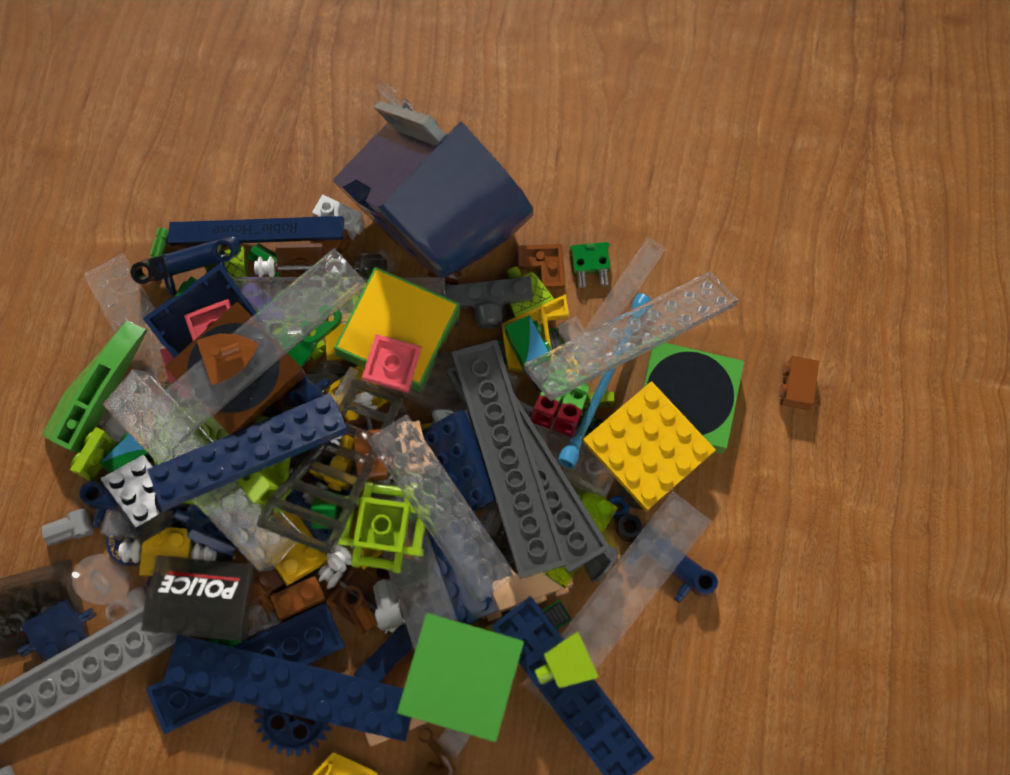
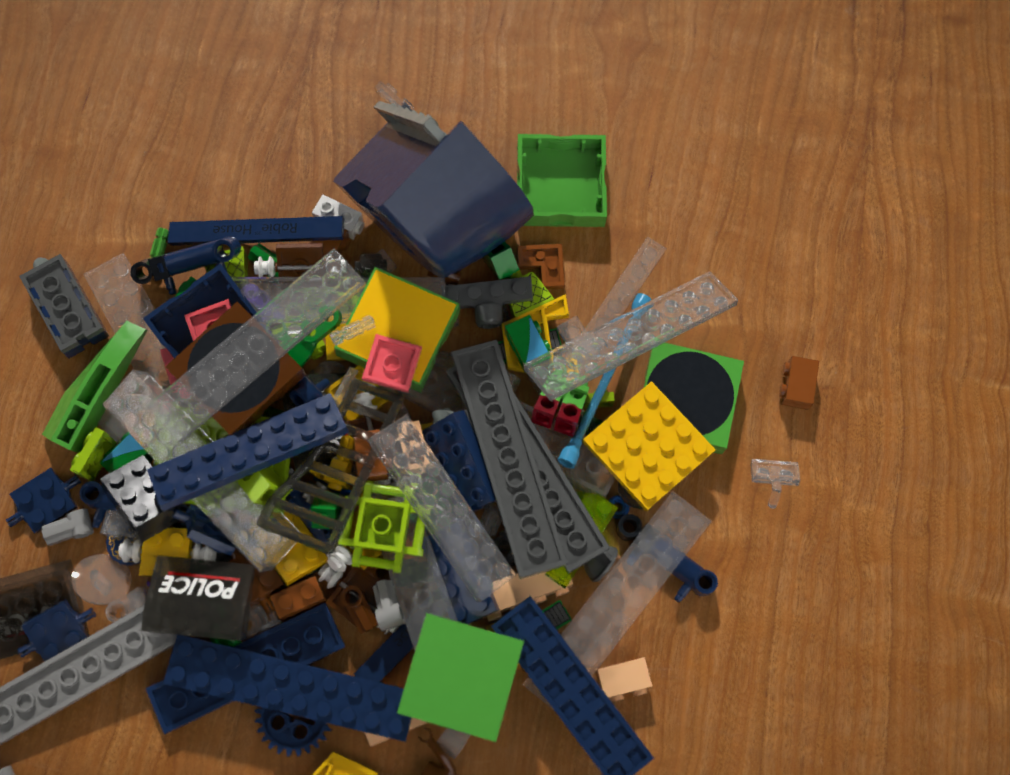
(43, 500): none -> dark blue plate
(63, 305): none -> dark grey piece
(226, 355): dark orange shield -> none
(352, 330): none -> clear axle
(501, 261): none -> green brick
(563, 179): none -> bright green tile
(568, 663): lime torso -> none
(589, 257): green piece -> none
(624, 678): none -> light nougat brick
(775, 473): none -> clear plate

